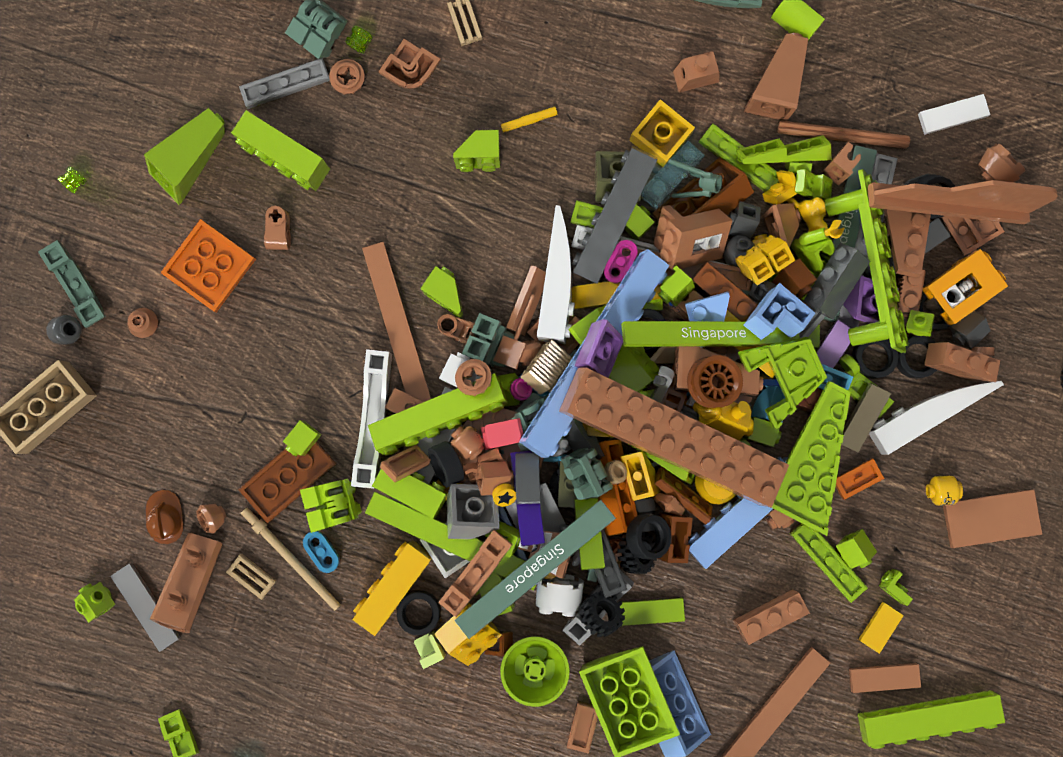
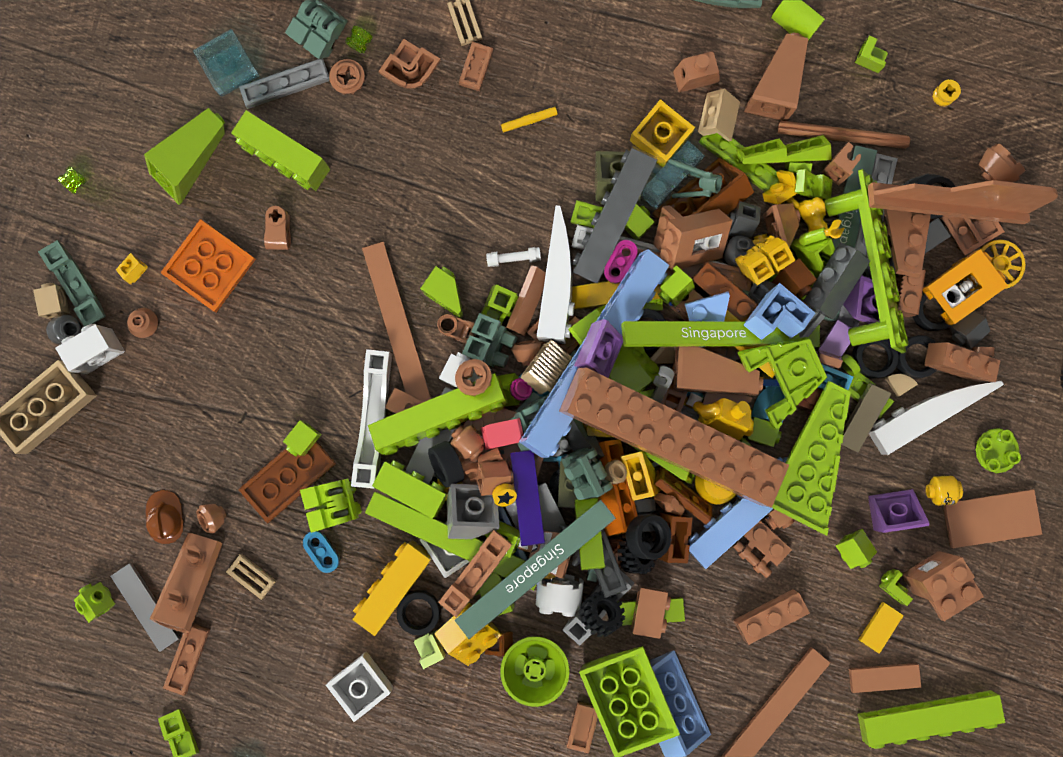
(51, 301): none -> tan brick
(89, 349): none -> white brick
(131, 269): none -> yellow bracket
(186, 660): none -> nougat tile
(226, 63): none -> clear light blue brick
(260, 527): tan bar -> none
(360, 686): none -> white brick
(405, 463): nougat tile -> none
(476, 66): none -> nougat plate
(479, 152): lime slope -> none
(499, 303): none -> lime brick
(511, 350): nougat piece -> none
(527, 478): dark grey slope -> none
(532, 254): none -> white bar
(650, 611): none -> nougat brick
(719, 114): none -> tan panel
(733, 374): dark orange wheel -> none
(767, 543): none -> nougat plate
(829, 561): lime tile -> none
(830, 359): none -> nougat tile
(858, 478): orange plate -> none
(871, 56): none -> lime panel
(896, 511): none -> medium lavender slope
(900, 383): none -> tan tile
(920, 323): lime bracket -> none
(942, 97): none -> yellow wheel
(944, 582): none -> nougat brick
(954, 114): white tile -> none
(997, 450): none -> lime dish
(1003, 263): none -> yellow wheel

